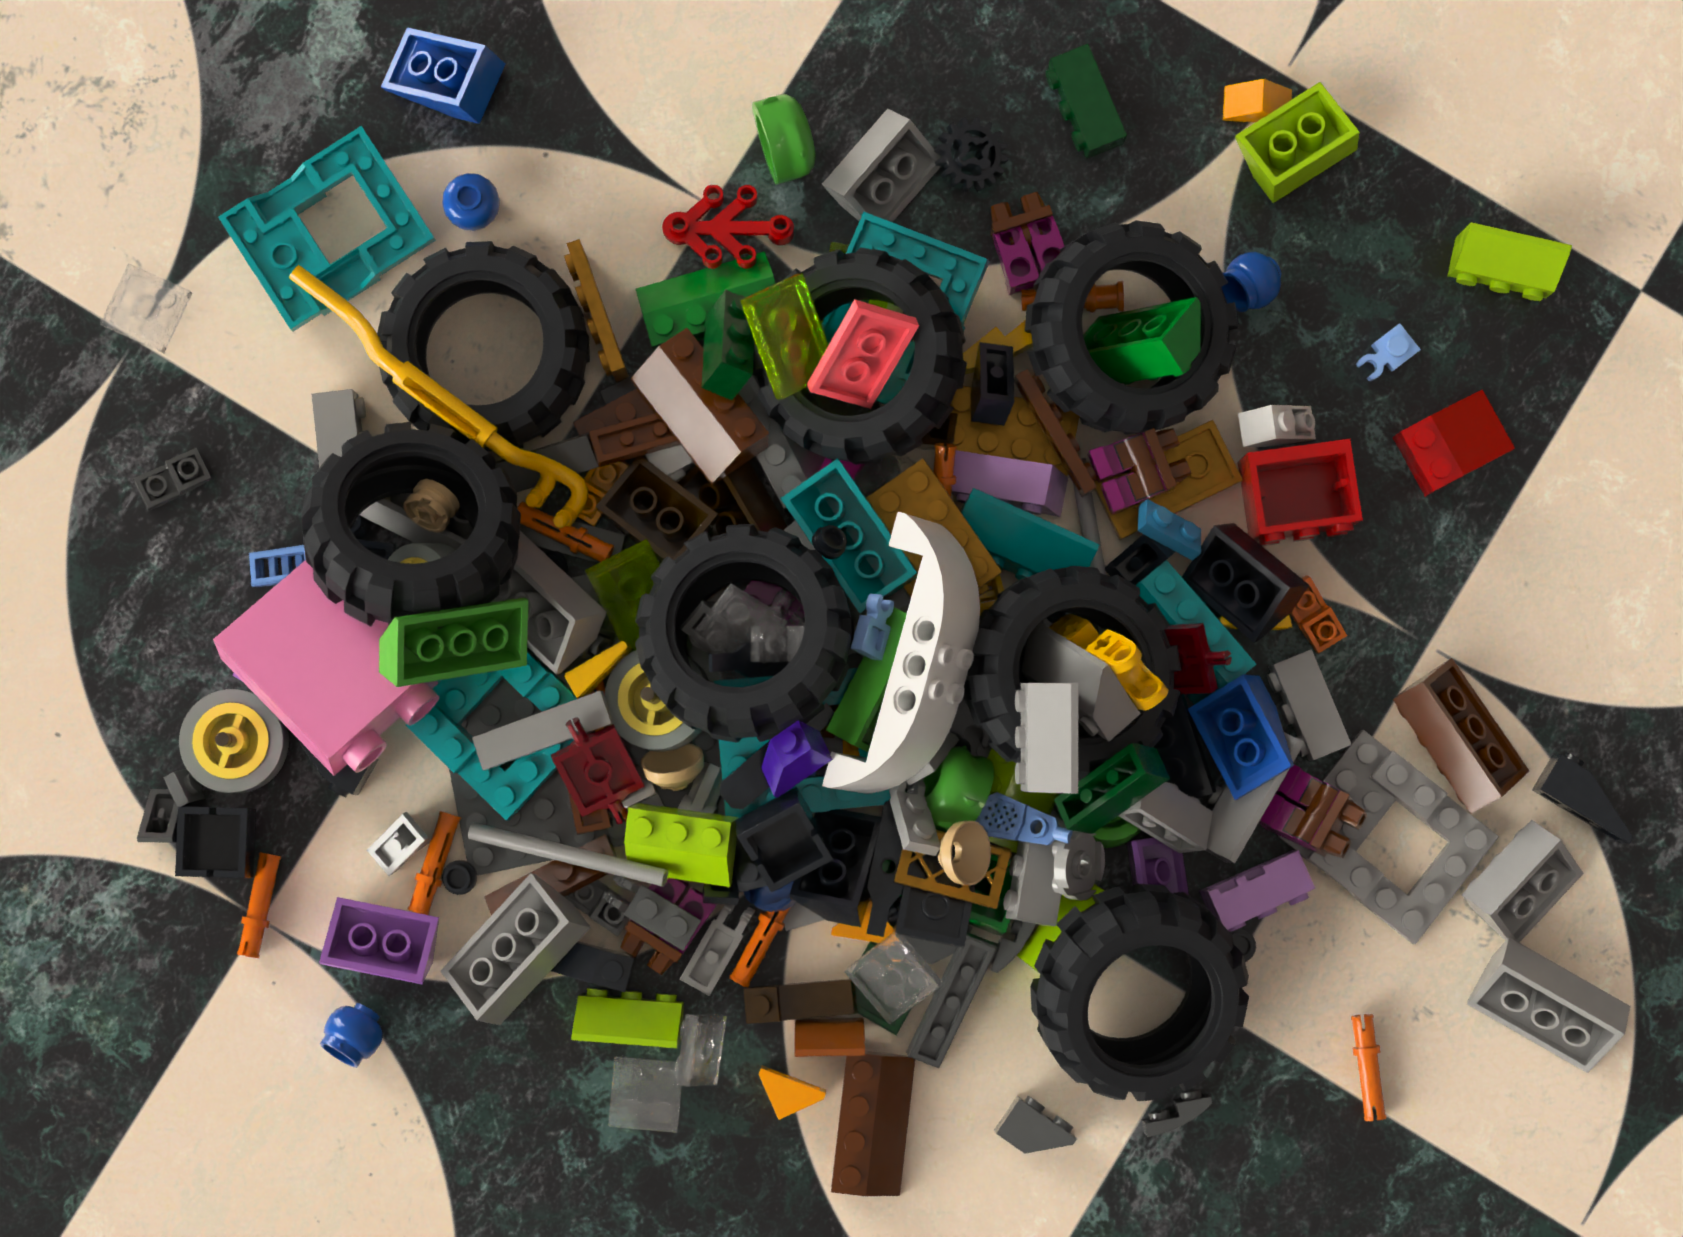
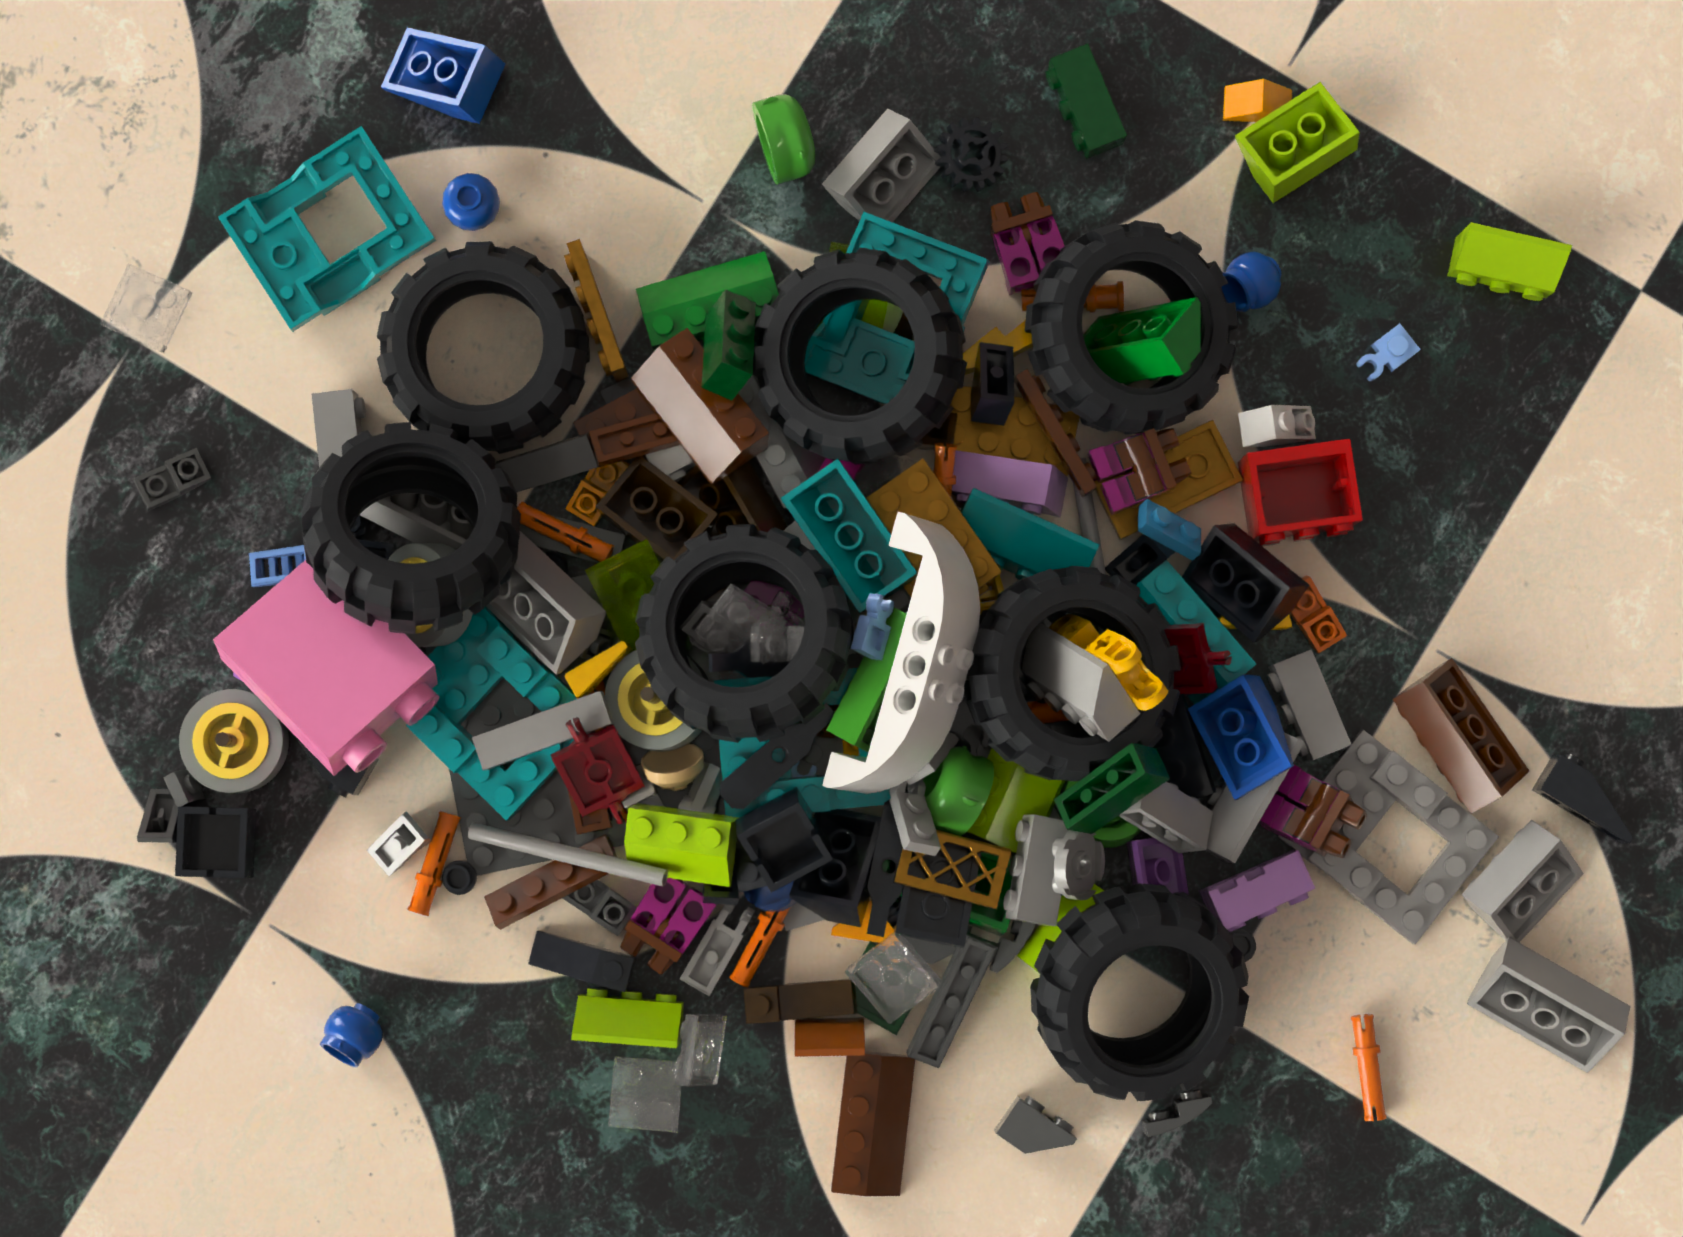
(259, 904): orange pin -> none
(380, 941): medium lavender slope -> none
(431, 505): tan wheel -> none
(452, 408): yellow piece -> none
(470, 643): bright green slope -> none
(514, 950): light grey slope -> none
(655, 913): dark grey hinge -> none
(723, 227): red plant -> none
(786, 333): clear neon green tile -> none
(789, 1093): light orange slope -> none
(794, 757): dark purple slope -> none
(829, 541): black plate -> none
(862, 354): coral plate -> none
(971, 852): tan piece -> none
(1024, 822): medium blue piece -> none
(1047, 737): slope -> none
(1453, 442): red slope -> none

